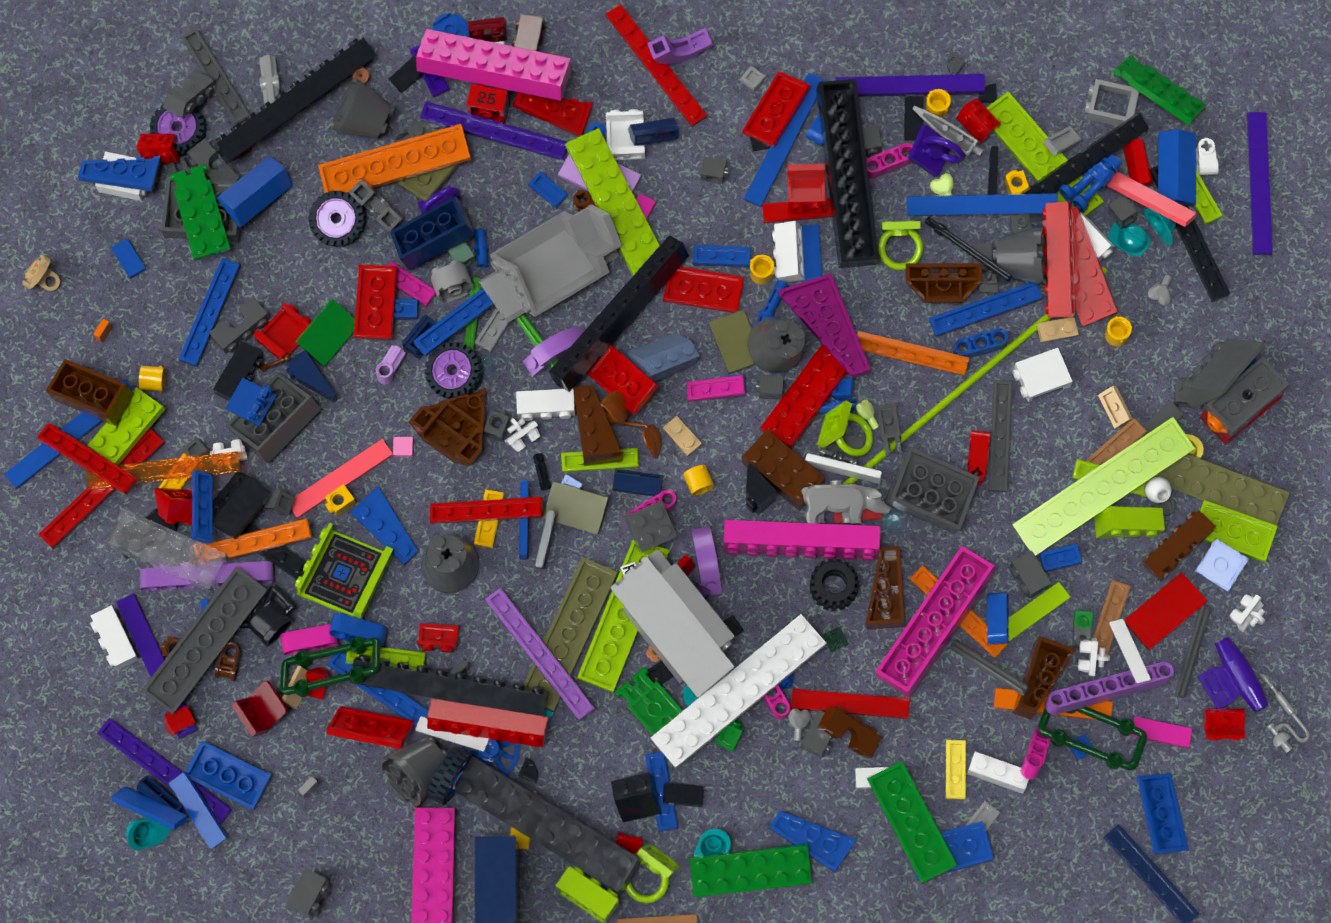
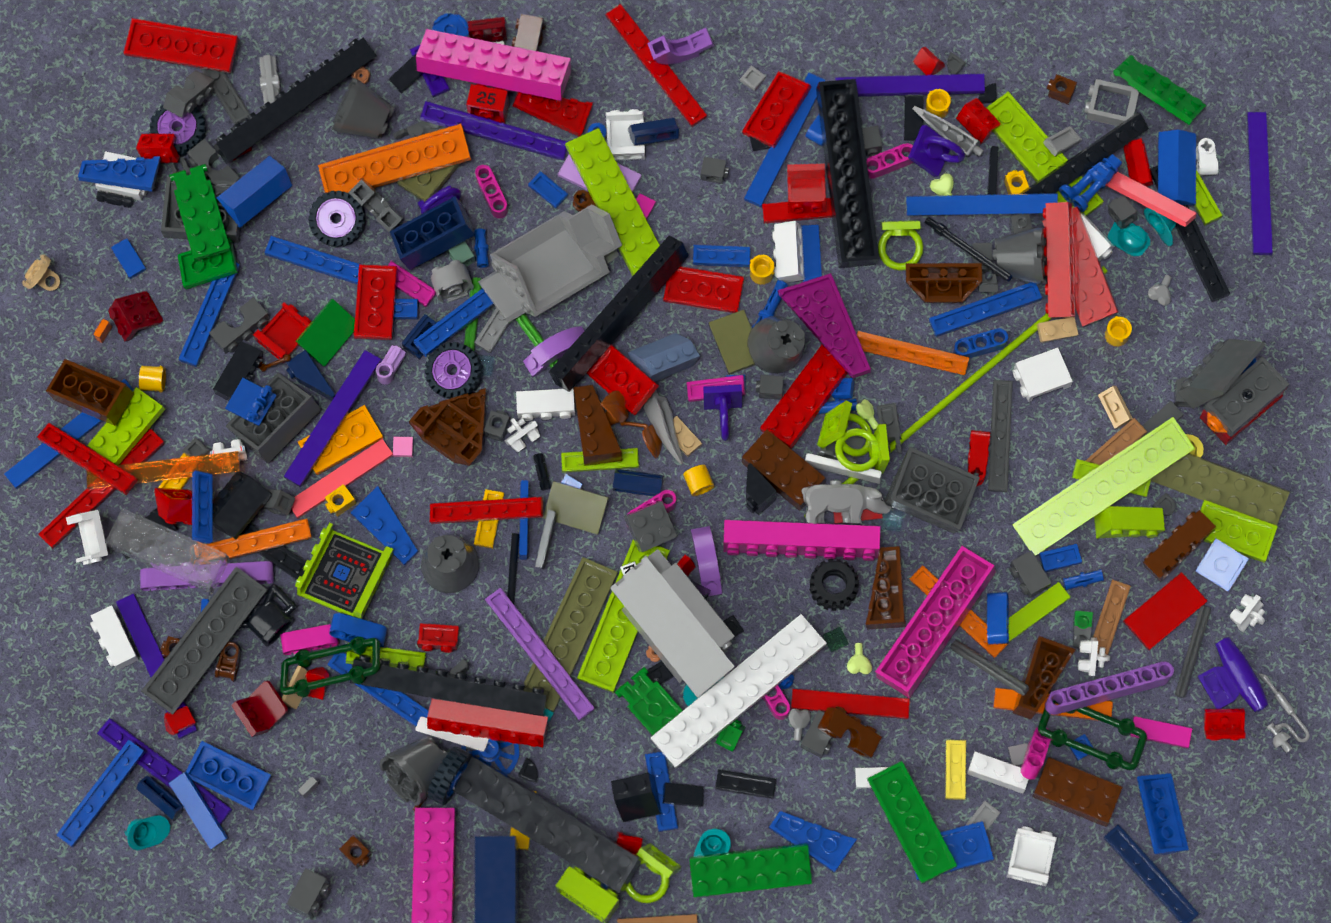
(91, 535): none -> white panel
(100, 793): none -> blue plate
(114, 199): none -> black axle
(134, 313): none -> dark red bracket
(149, 808): blue tile -> none
(181, 45): none -> red plate
(207, 269): none -> green tile
(312, 259): none -> blue plate
(332, 418): none -> dark purple tile
(352, 436): none -> light orange plate
(352, 844): none -> reddish brown brick
(370, 727): red tile -> none
(491, 199): none -> dark pink beam
(513, 567): none -> black bar
(661, 417): none -> light grey piece
(722, 399): none -> dark purple tile
(745, 784): none -> black tile
(859, 662): none -> yellowish green rock
(877, 449): none -> lime tile
(928, 62): none -> red tile
(1017, 754): none -> light grey tile
(1031, 856): none -> white panel
(1062, 96): none -> reddish brown brick
(1077, 792): none -> reddish brown brick
(1083, 579): none -> blue pin
(1129, 651): white sticker -> none
(1158, 489): white piece -> none

